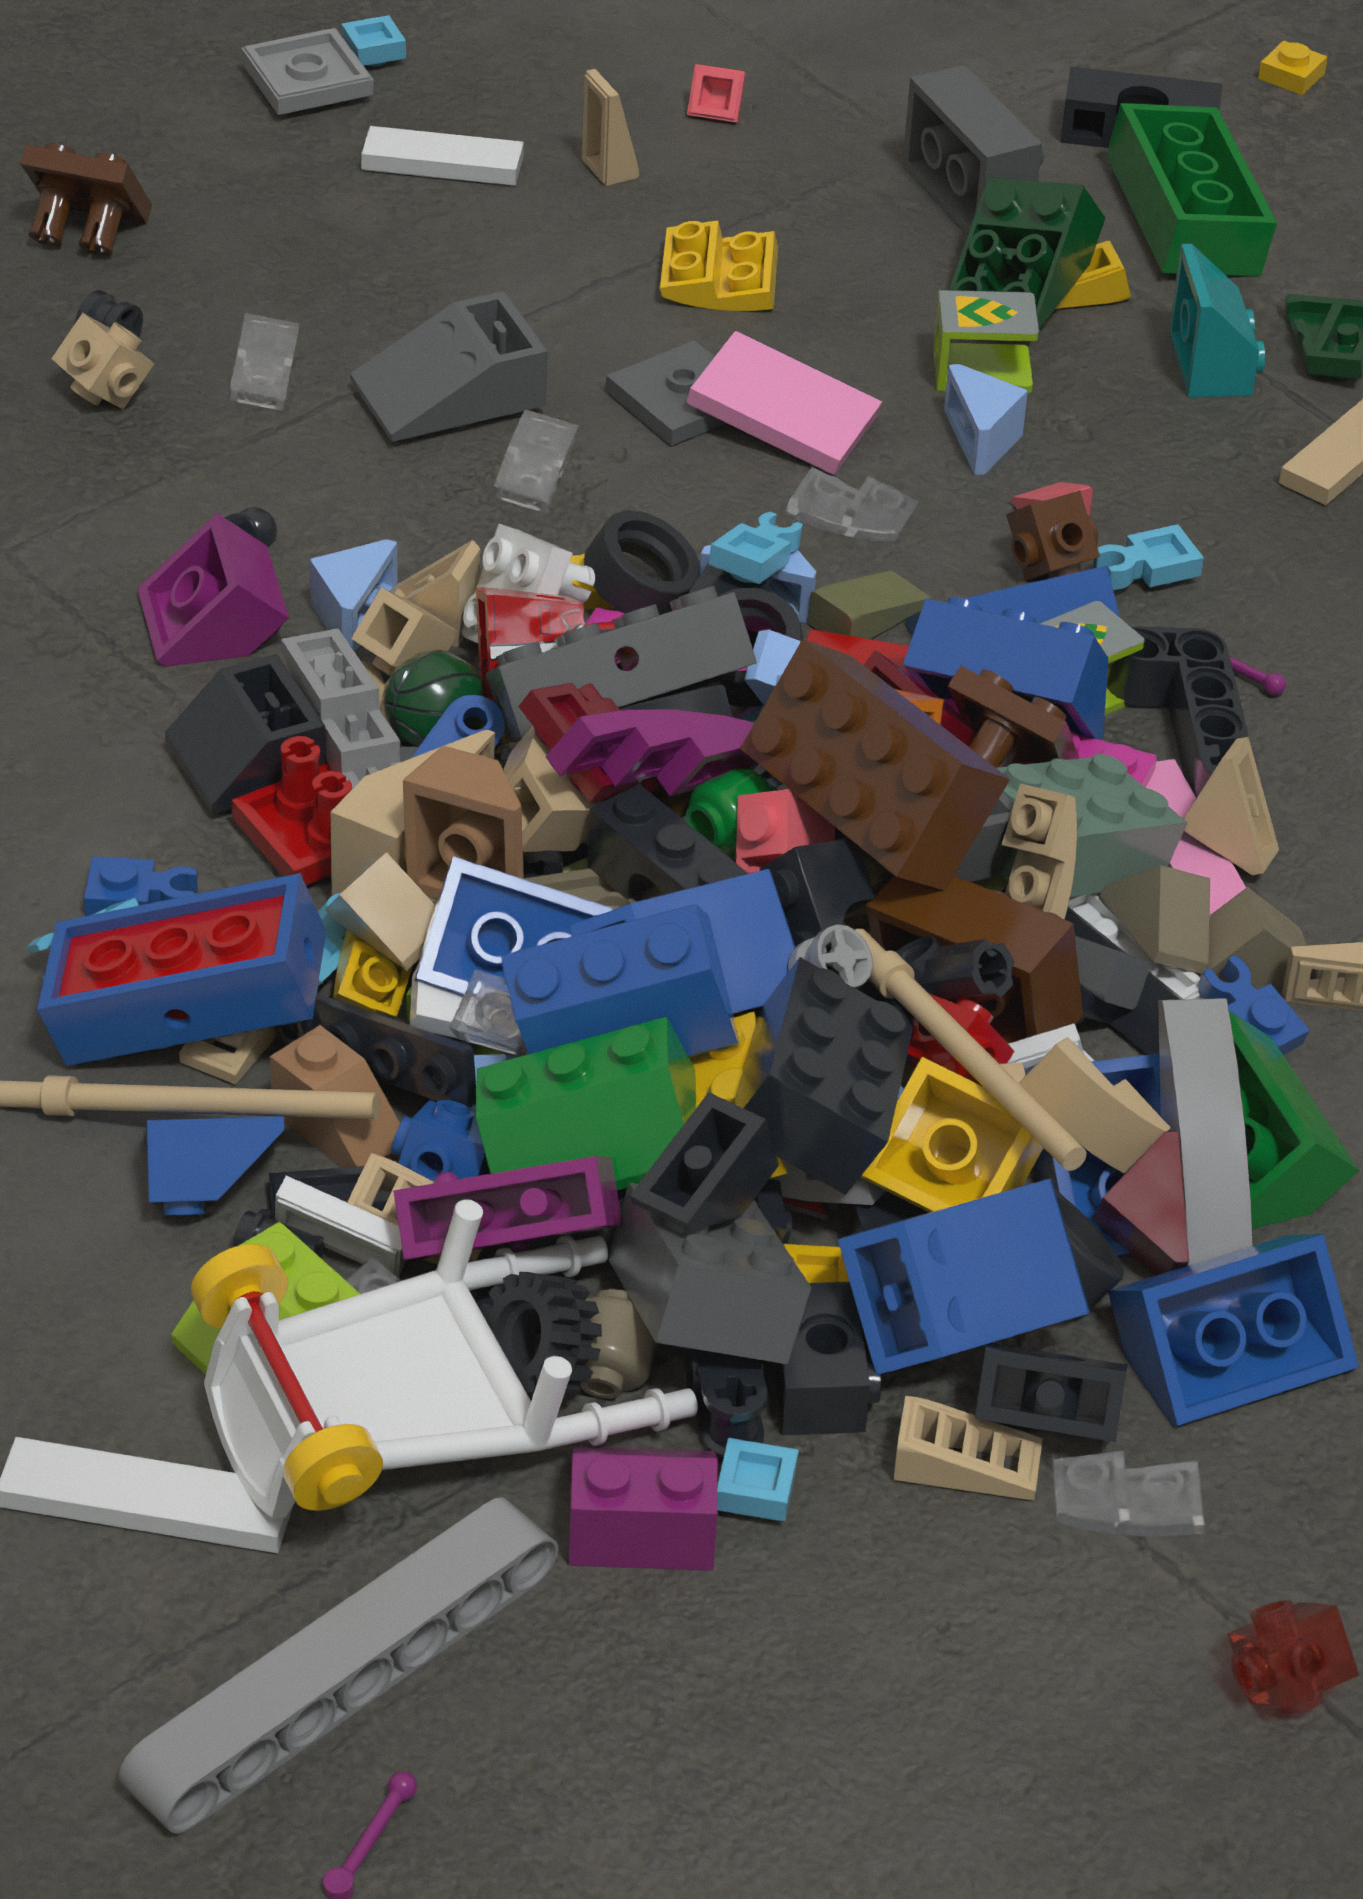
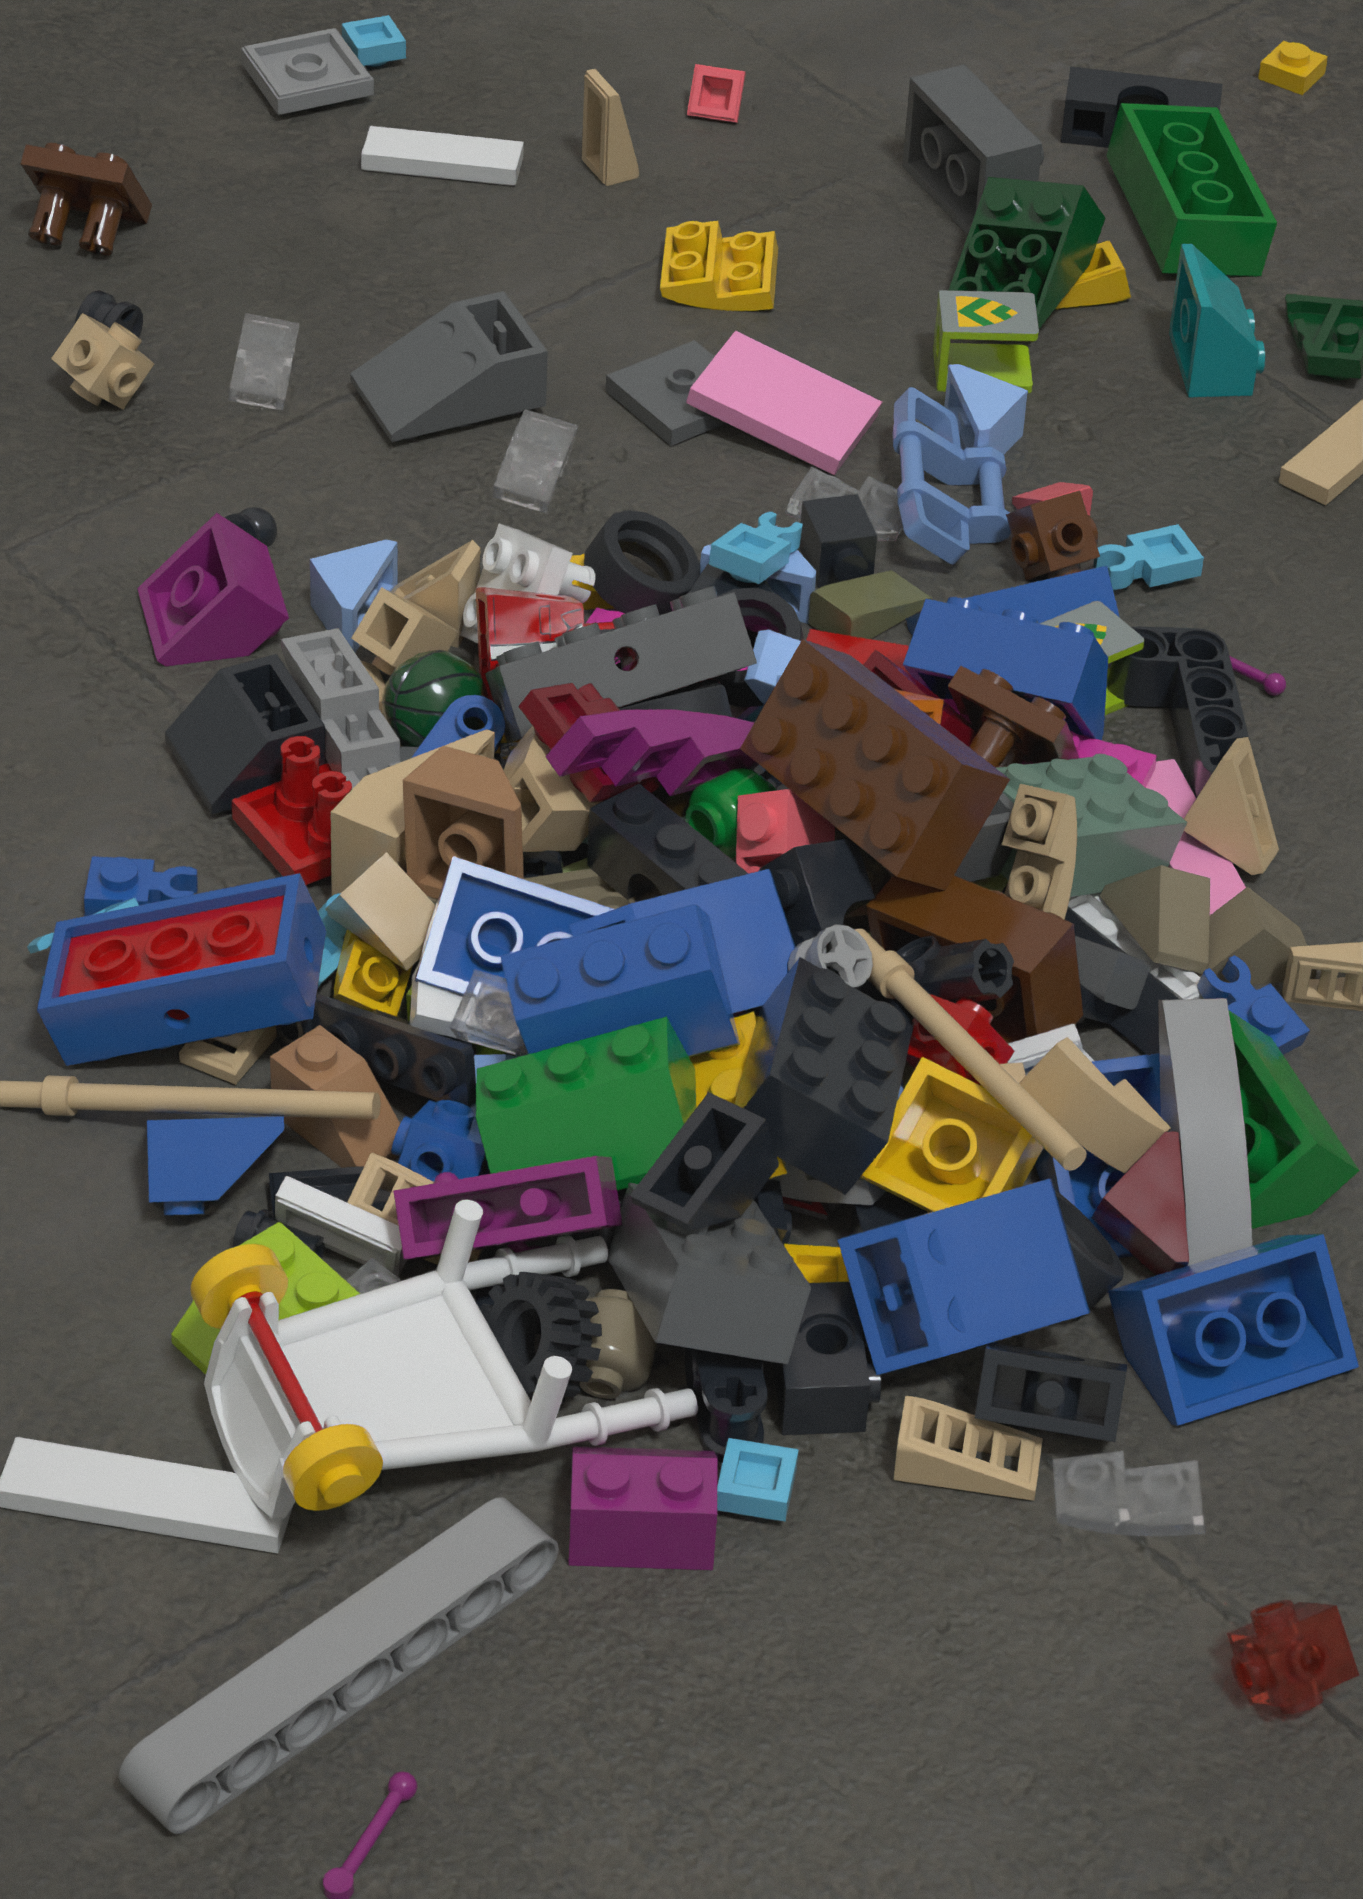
(837, 539): none -> black brick
(926, 512): none -> medium blue bar

